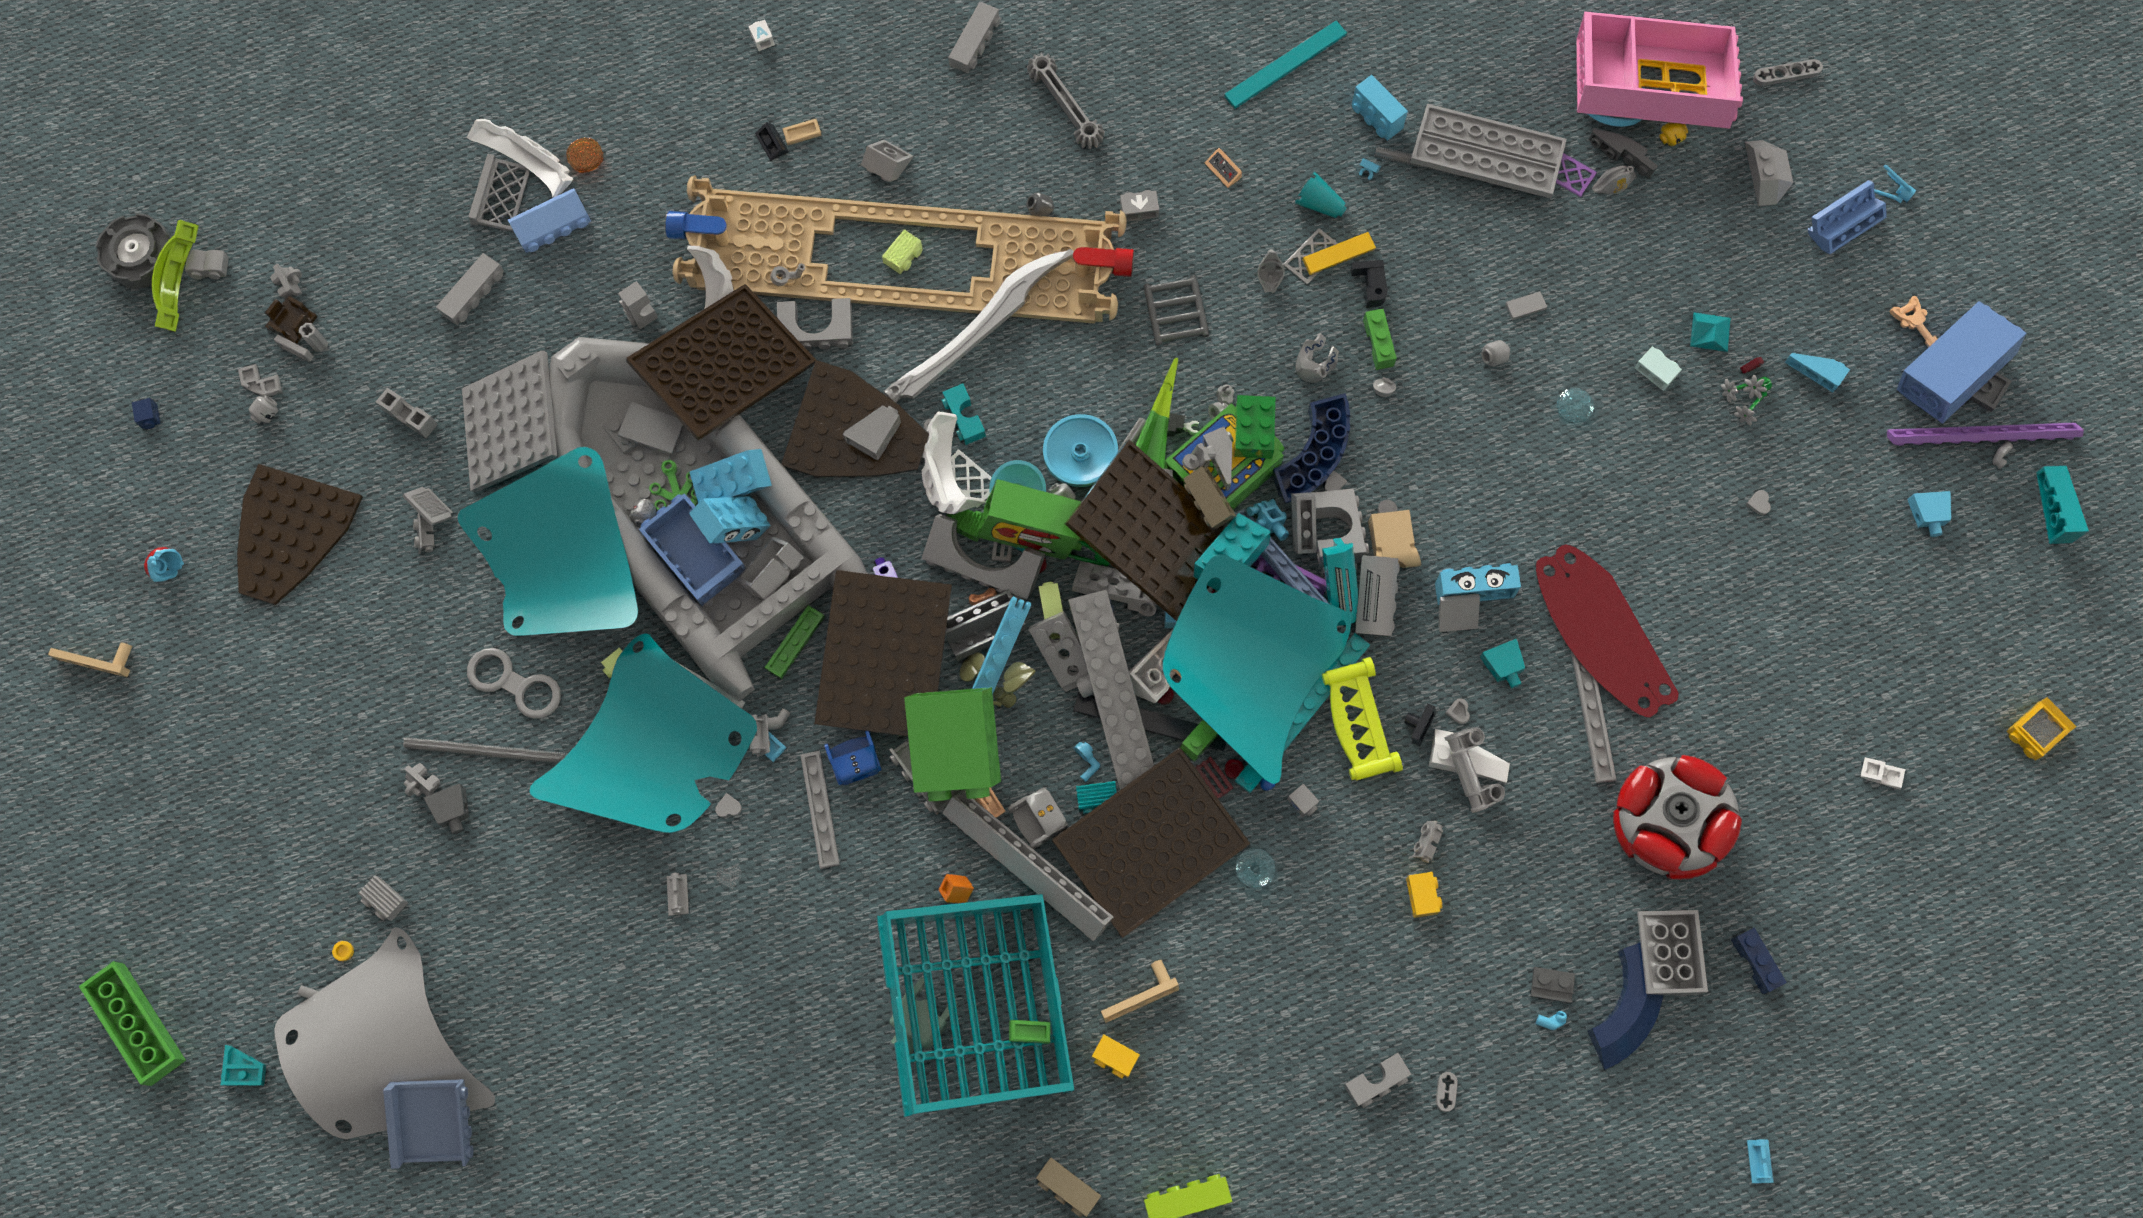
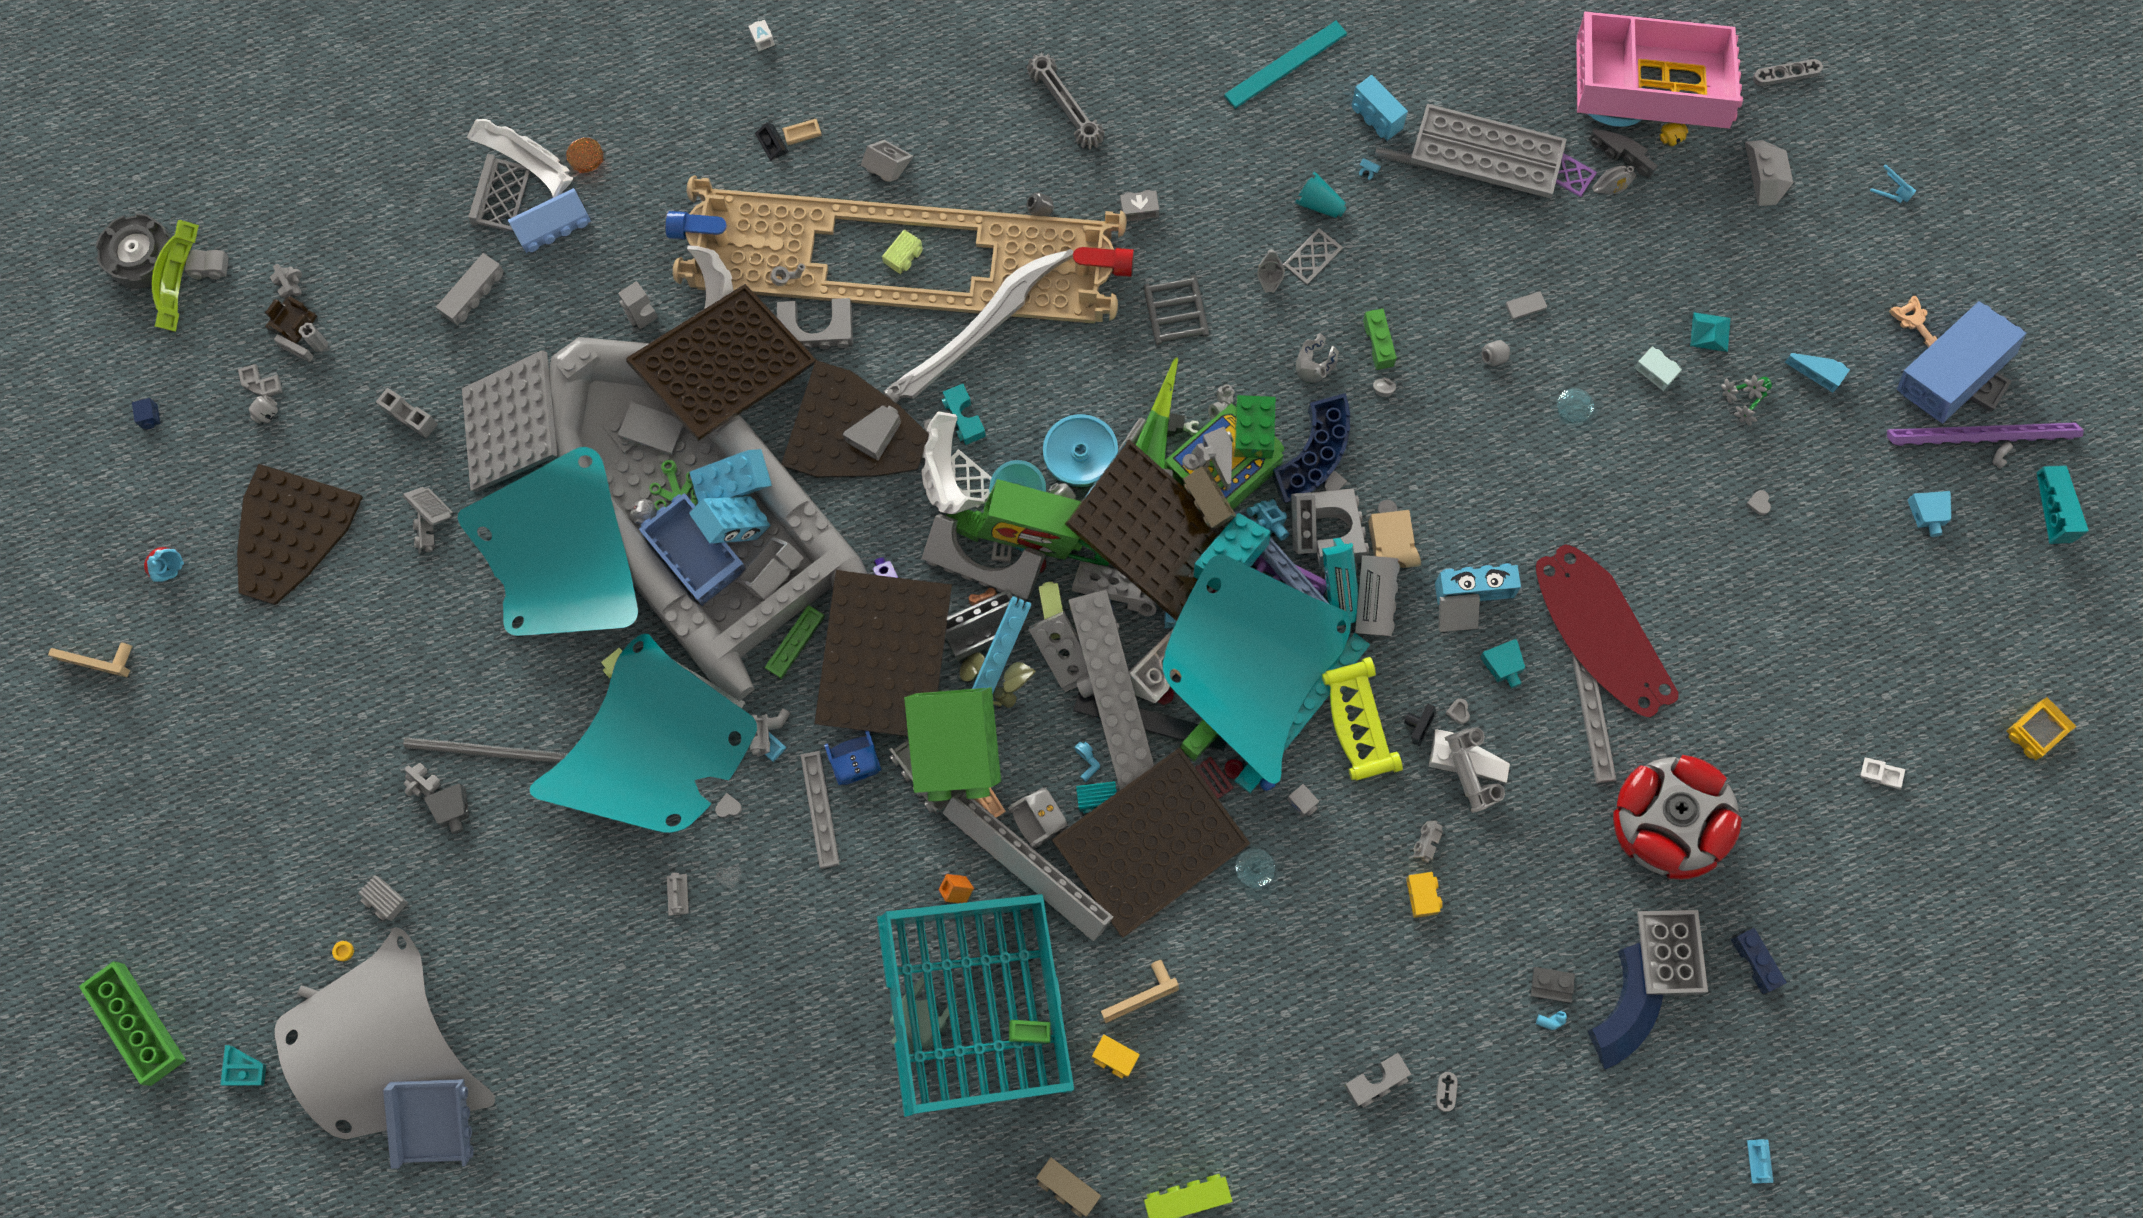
(514, 683): light grey bar -> none
(974, 37): light grey brick -> none
(1223, 168): slope -> none
(1338, 253): yellow tile -> none
(1375, 281): black piece -> none
(1753, 364): dark red tile -> none
(1847, 218): medium blue brick -> none

